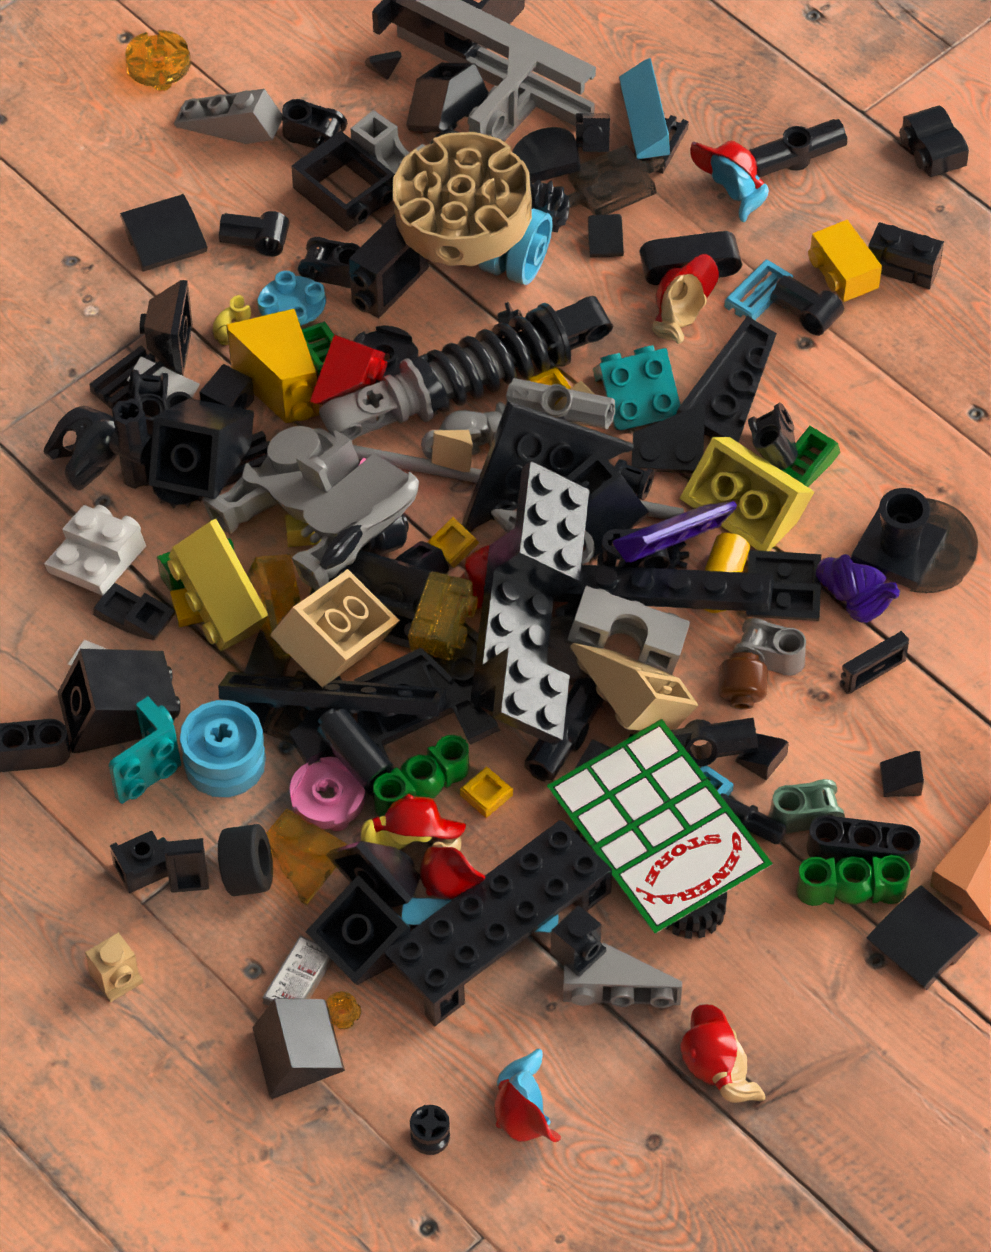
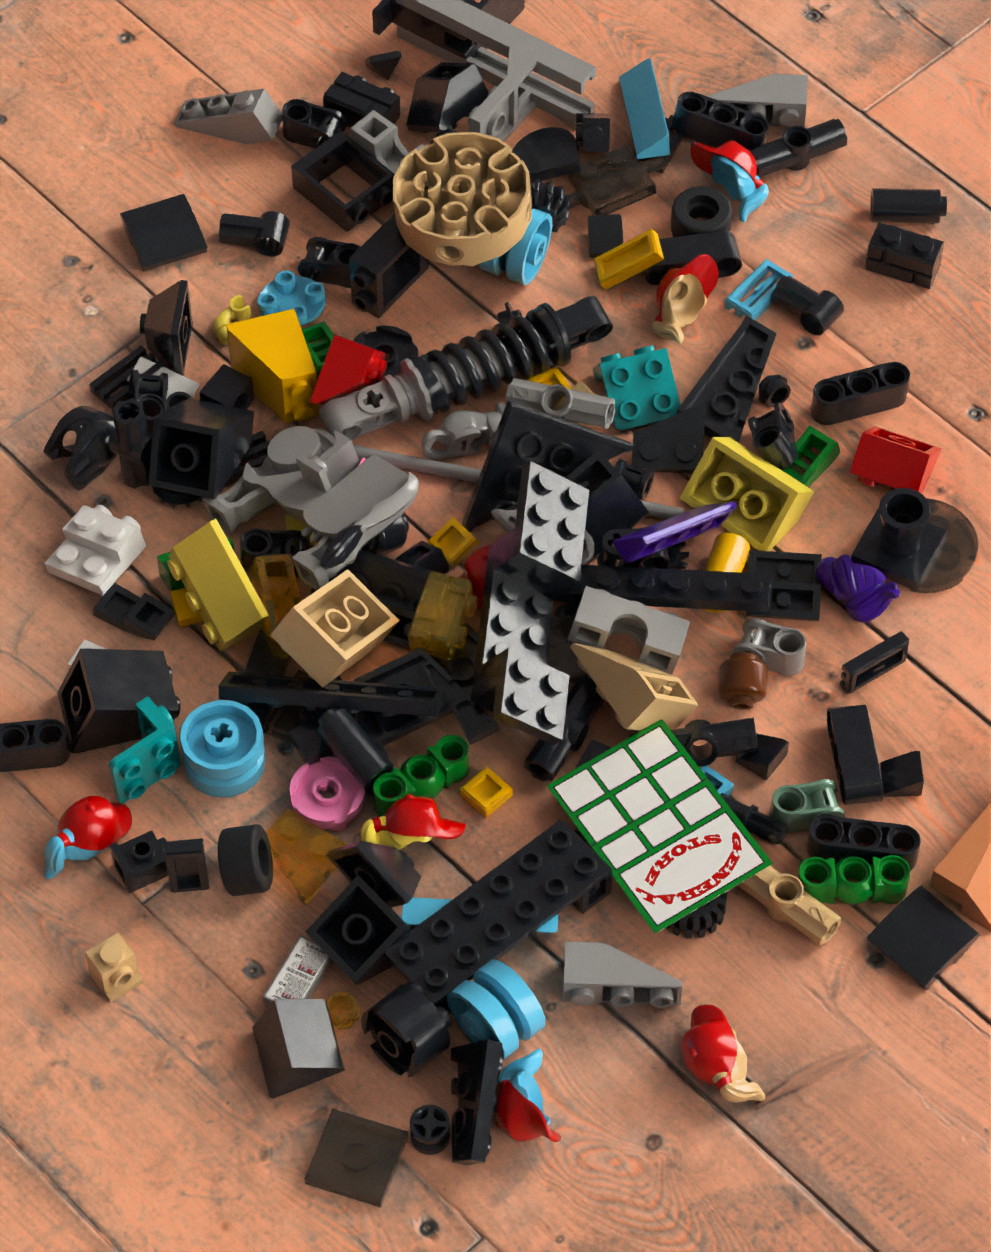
(86, 831): none -> red hair
(157, 73): clear yellow plate -> none
(270, 543): none -> black piece
(356, 1158): none -> clear smoke tile
(357, 98): none -> black brick
(407, 1029): none -> black brick
(446, 870): red hair -> none
(452, 449): tan slope -> none
(475, 1087): none -> black wing
(496, 1007): none -> medium azure wheel
(577, 941): black brick -> none
(628, 259): none -> yellow tile
(704, 203): none -> black tyre
(717, 122): none -> black beam
(773, 390): none -> black plate
(775, 97): none -> light grey slope
(801, 912): none -> tan piece
(844, 261): yellow brick -> none
(854, 754): none -> black beam
(860, 393): none -> black beam
(893, 460): none -> red slope
(907, 205): none -> black brick
(934, 141): black brick -> none

